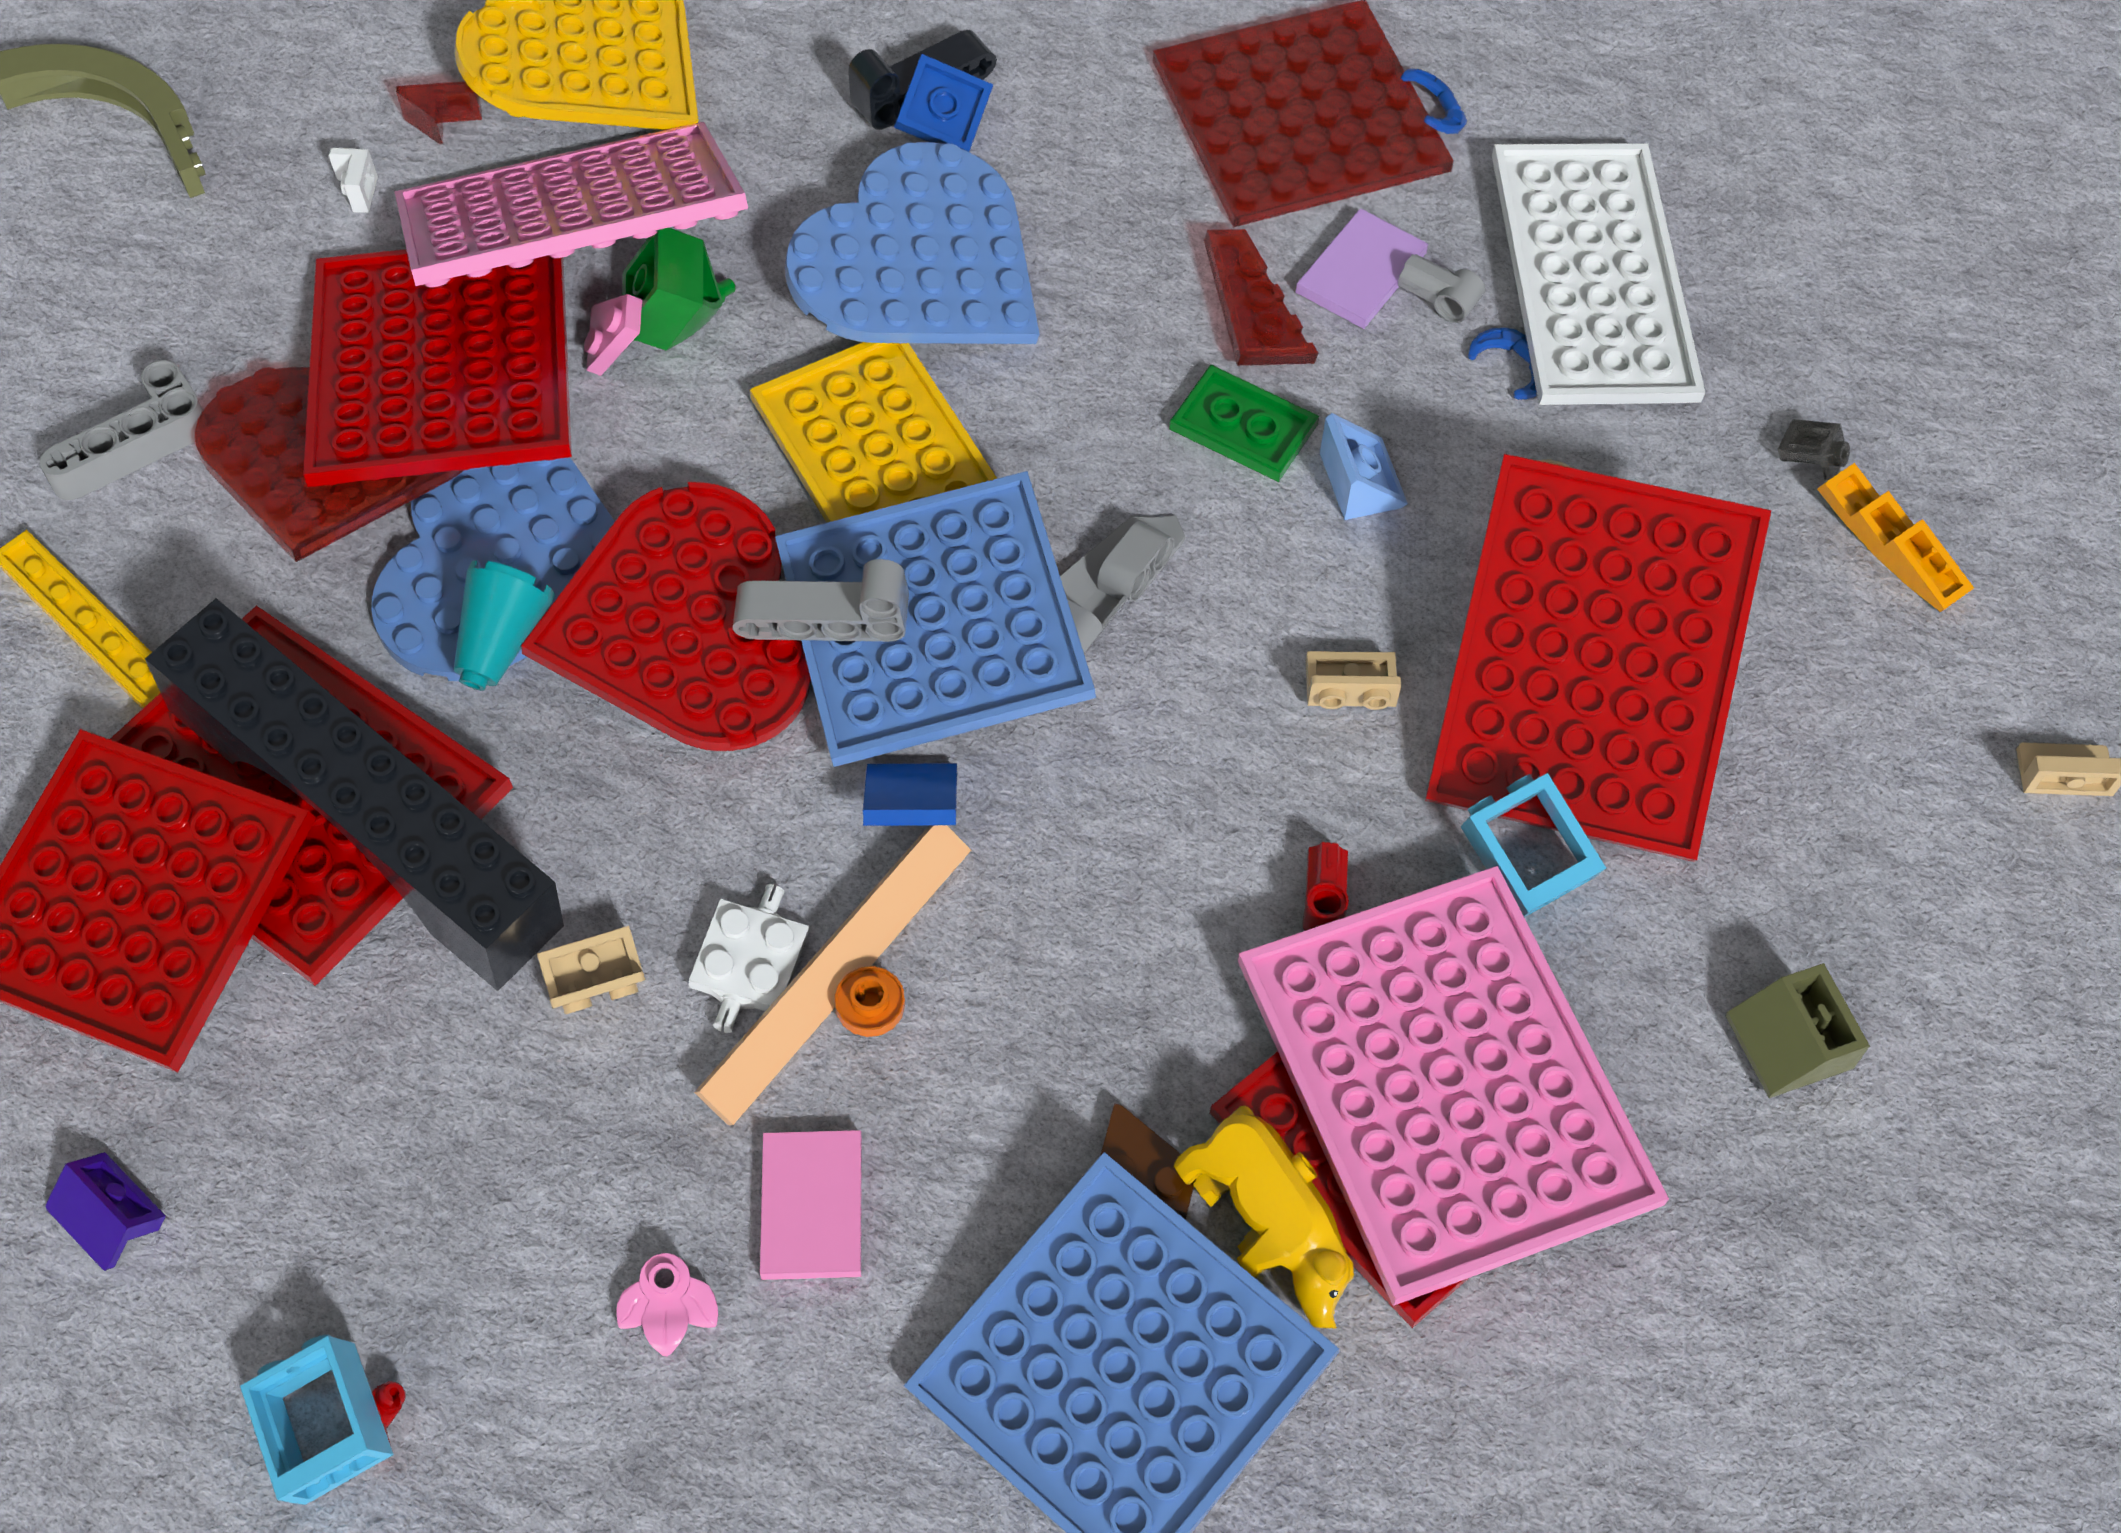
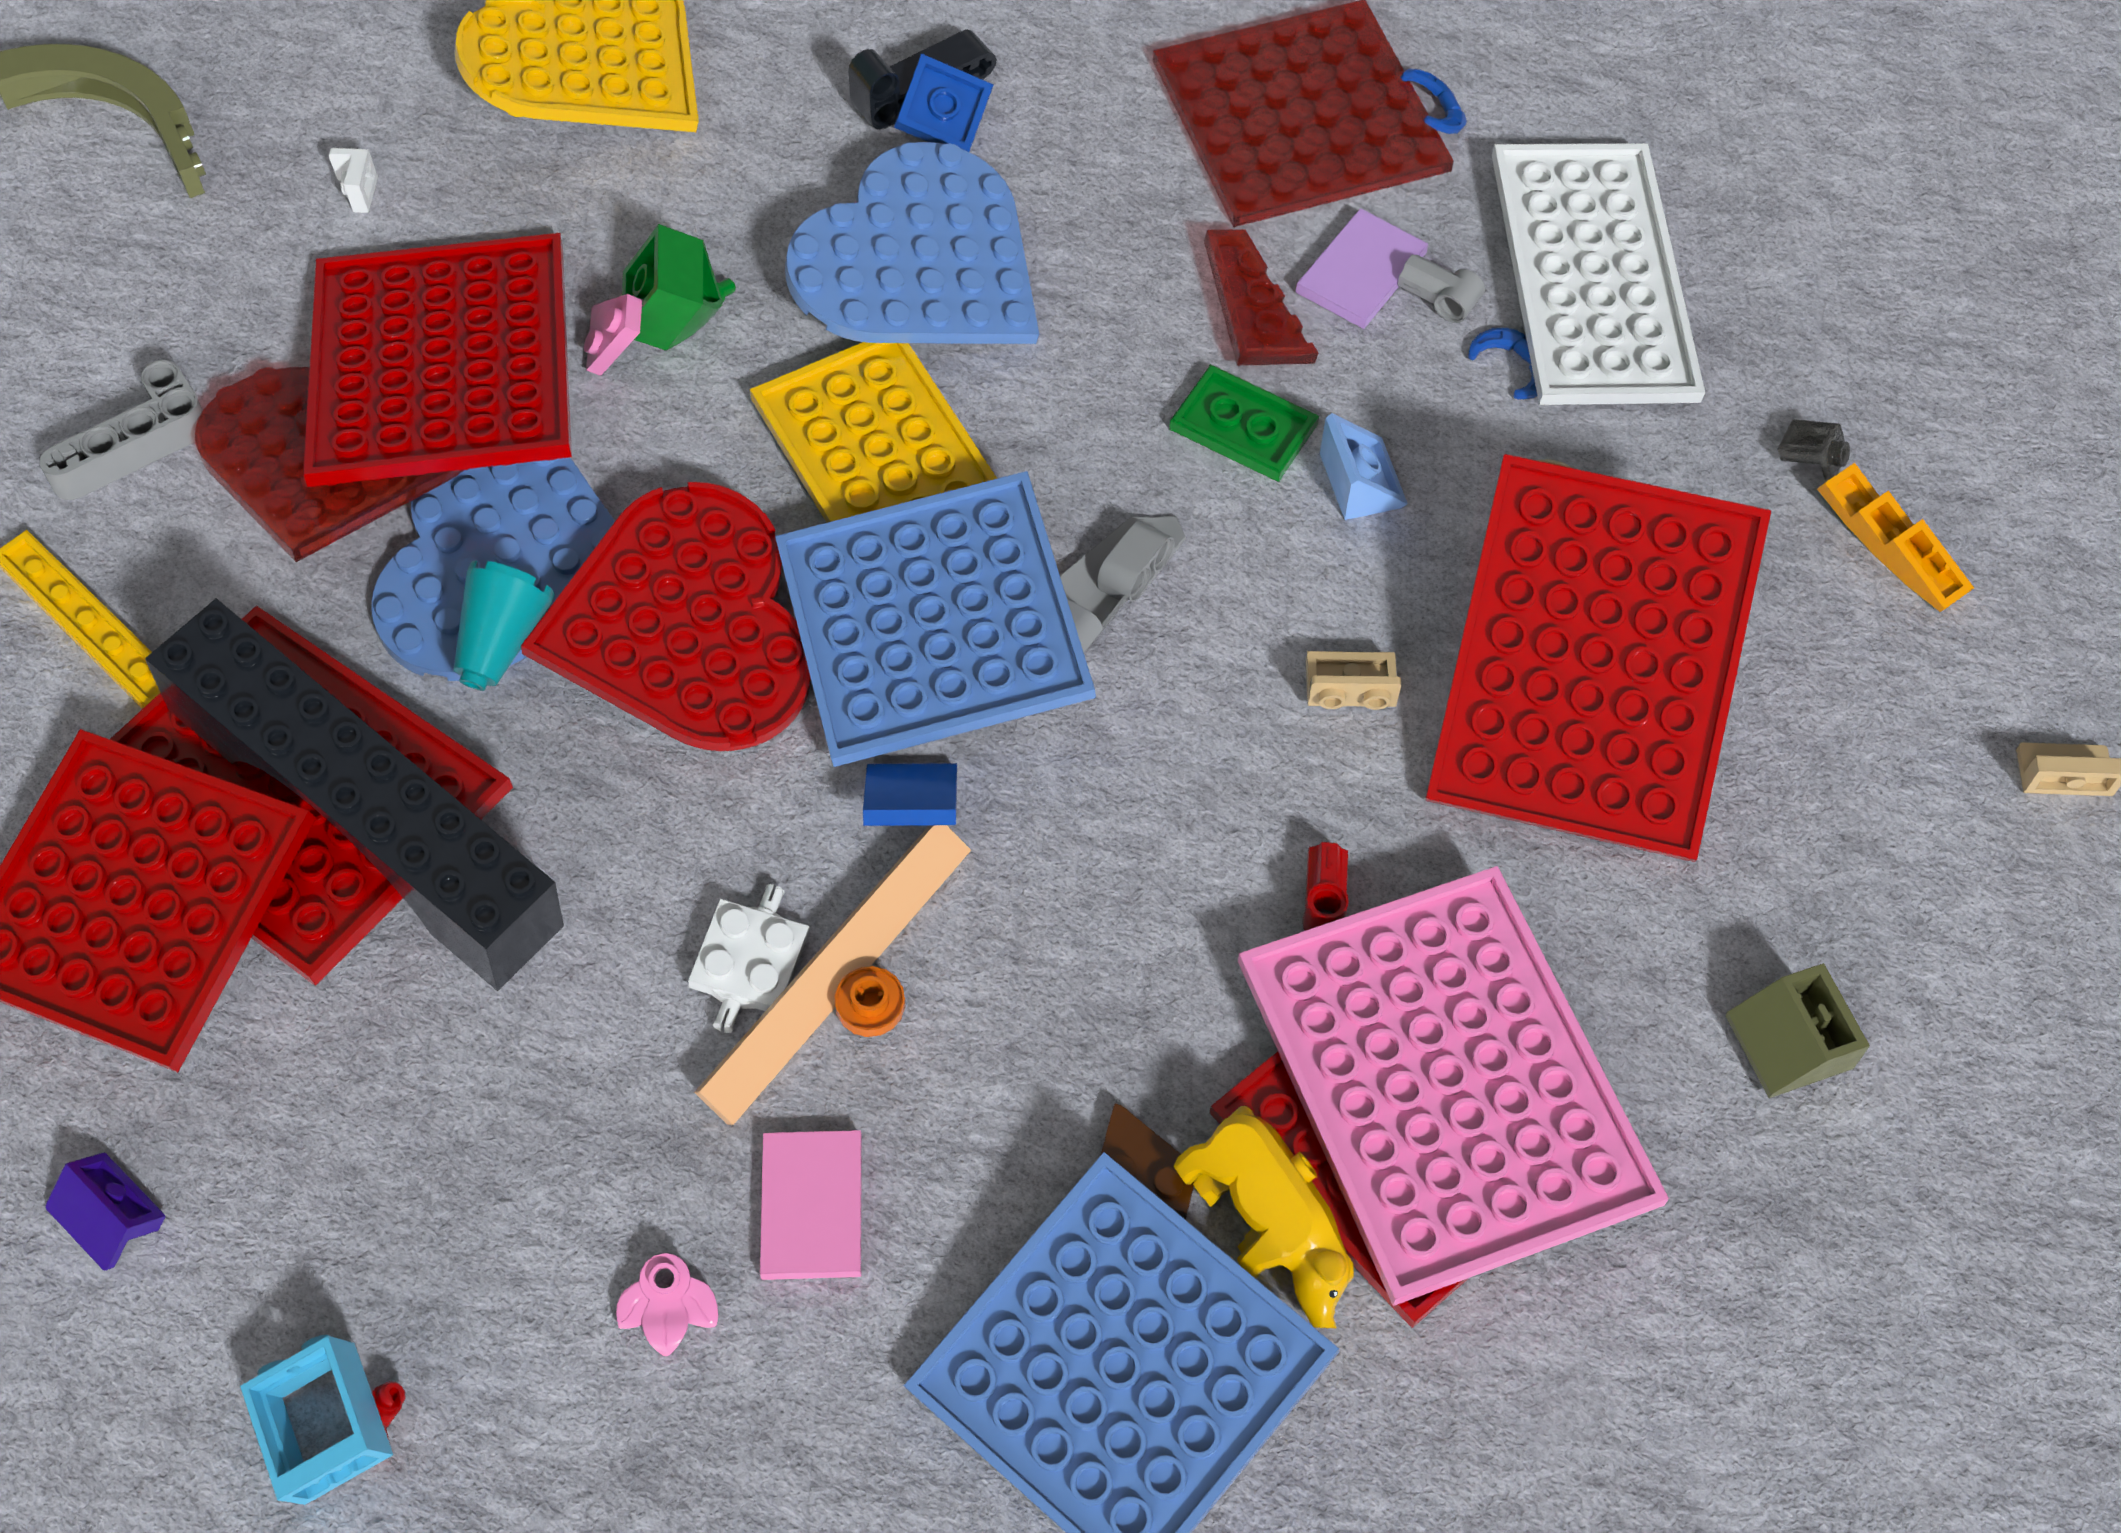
(434, 104): clear red slope -> none
(566, 203): bright pink plate -> none
(591, 968): tan bracket -> none
(826, 610): light grey beam -> none
(1493, 855): medium azure window -> none

